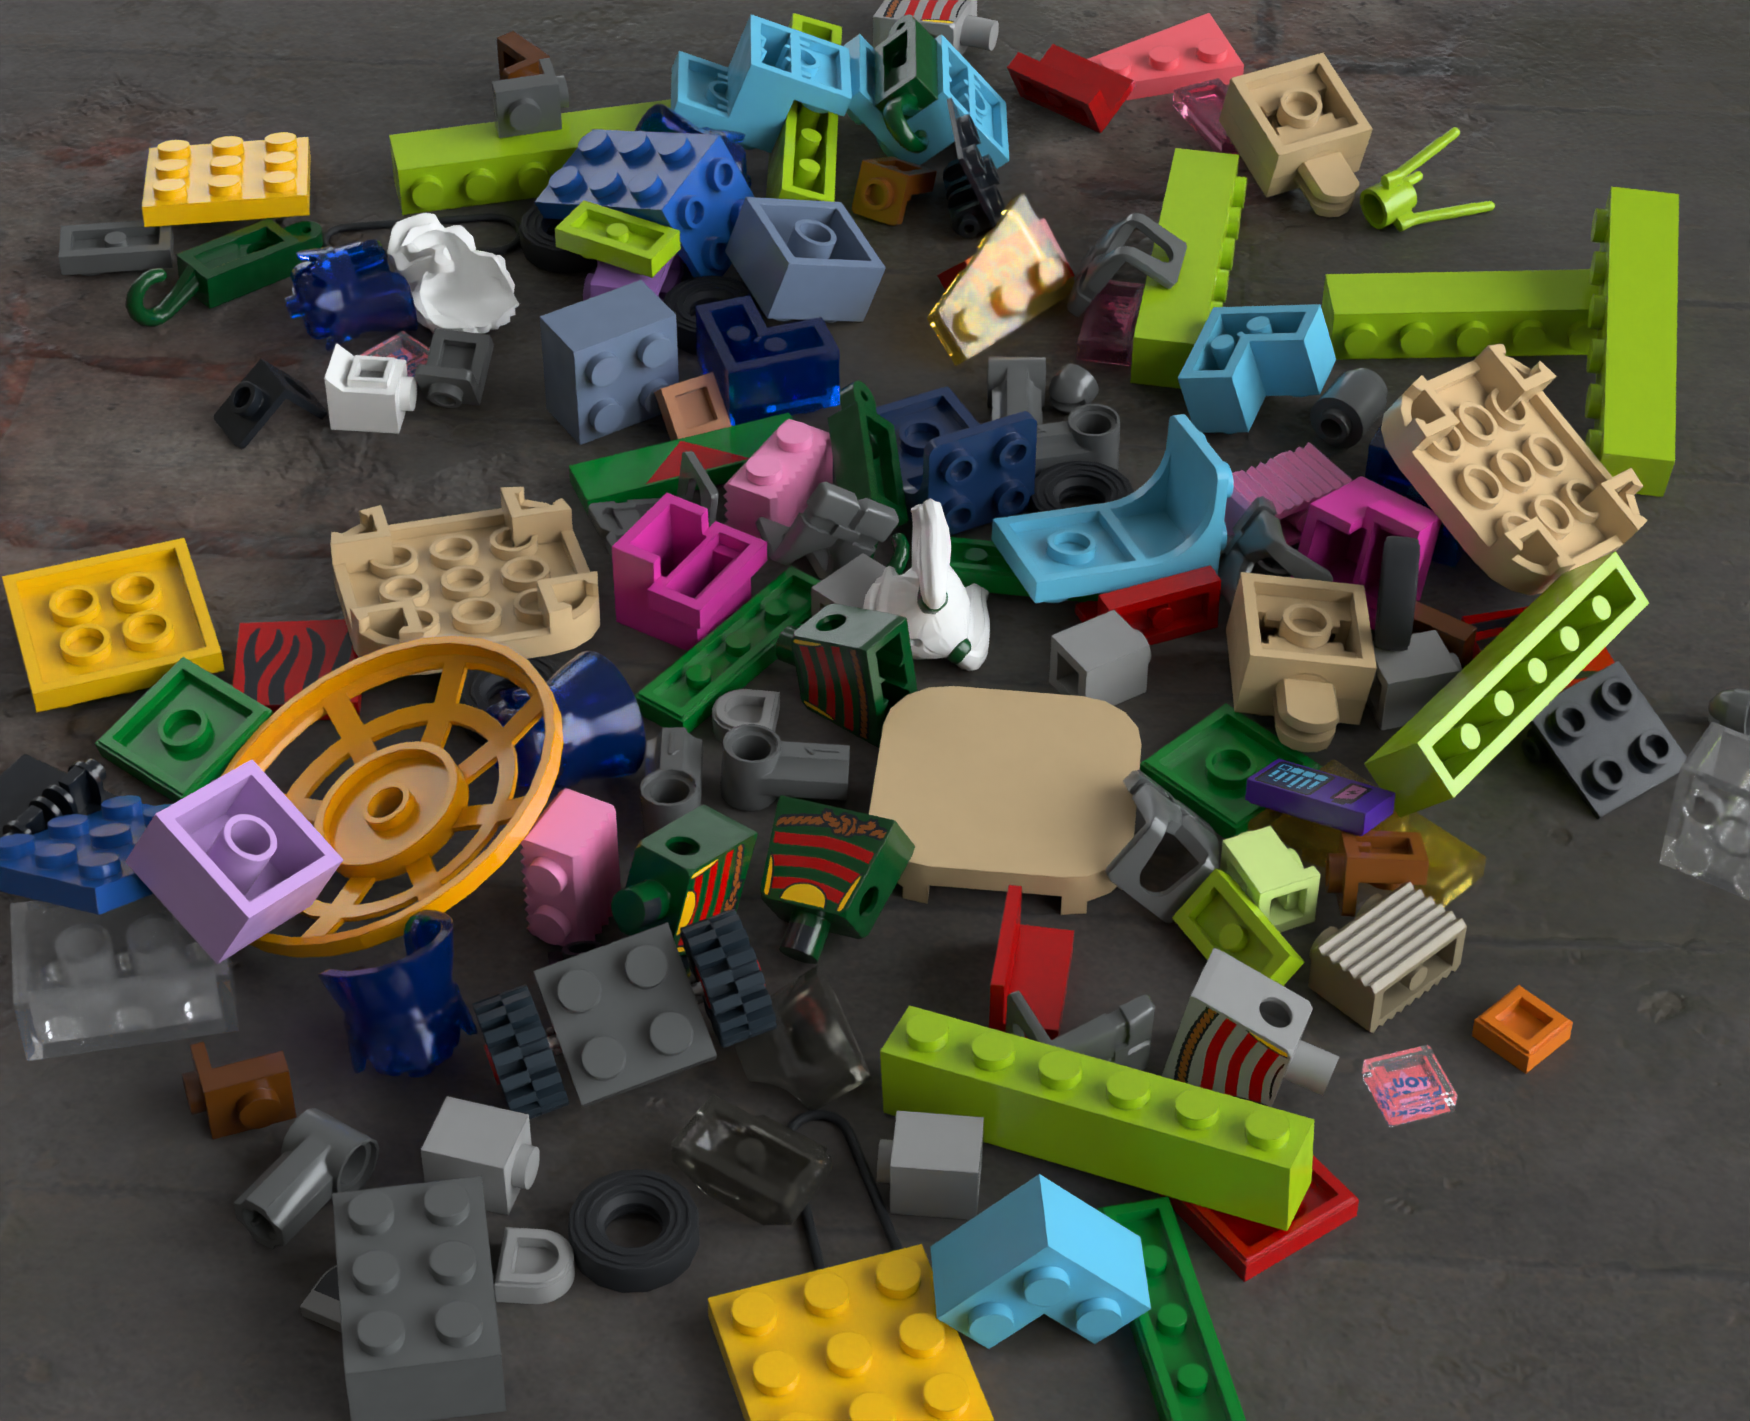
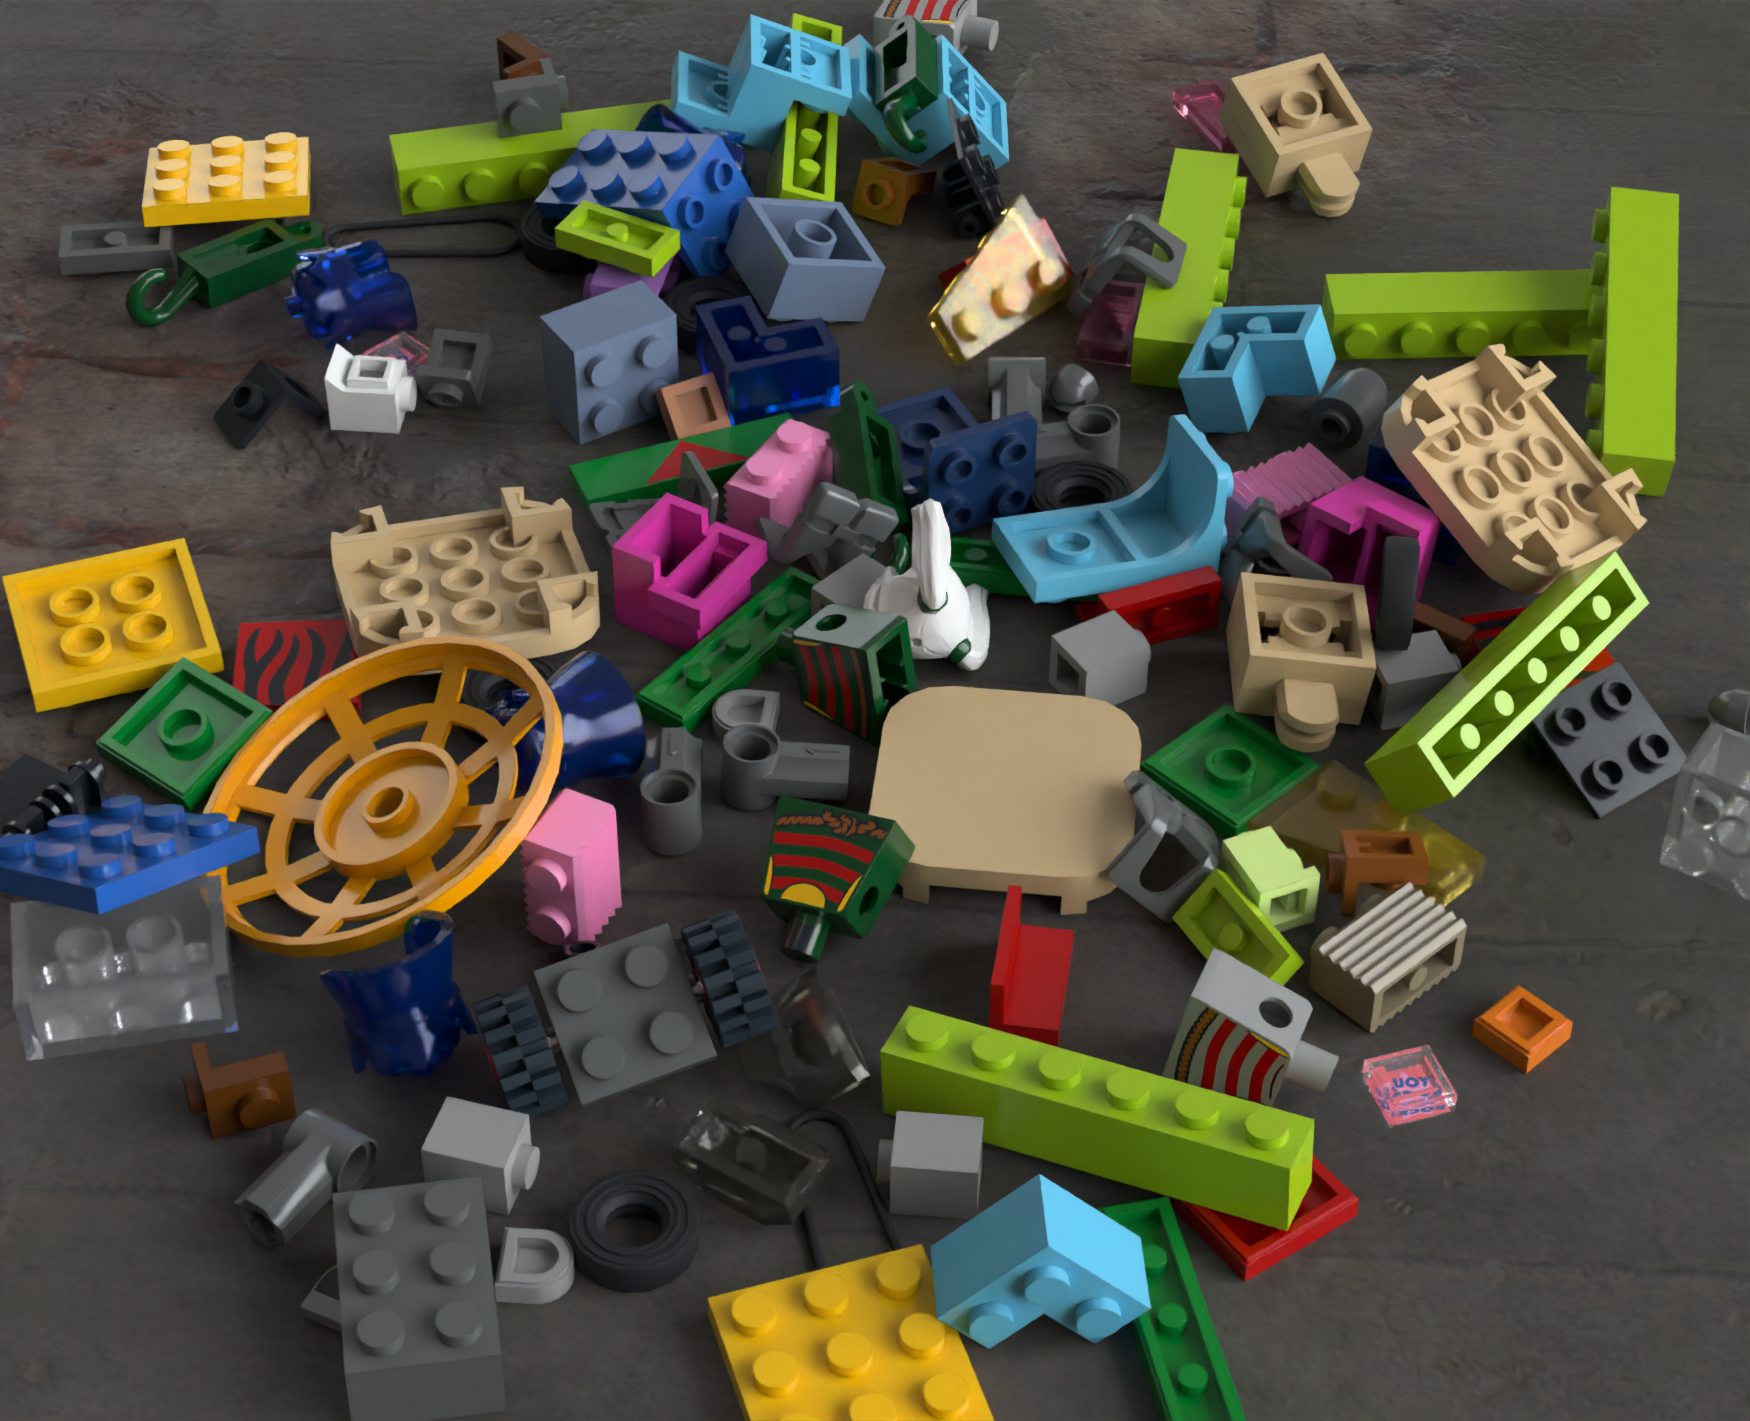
(233, 860): lavender brick -> none
(449, 278): white hair -> none
(685, 873): dark green torso -> none
(1071, 86): red panel -> none
(1115, 1037): dark grey piece -> none
(1175, 58): coral wing -> none
(1320, 797): dark purple tile -> none
(1395, 196): lime plant -> none

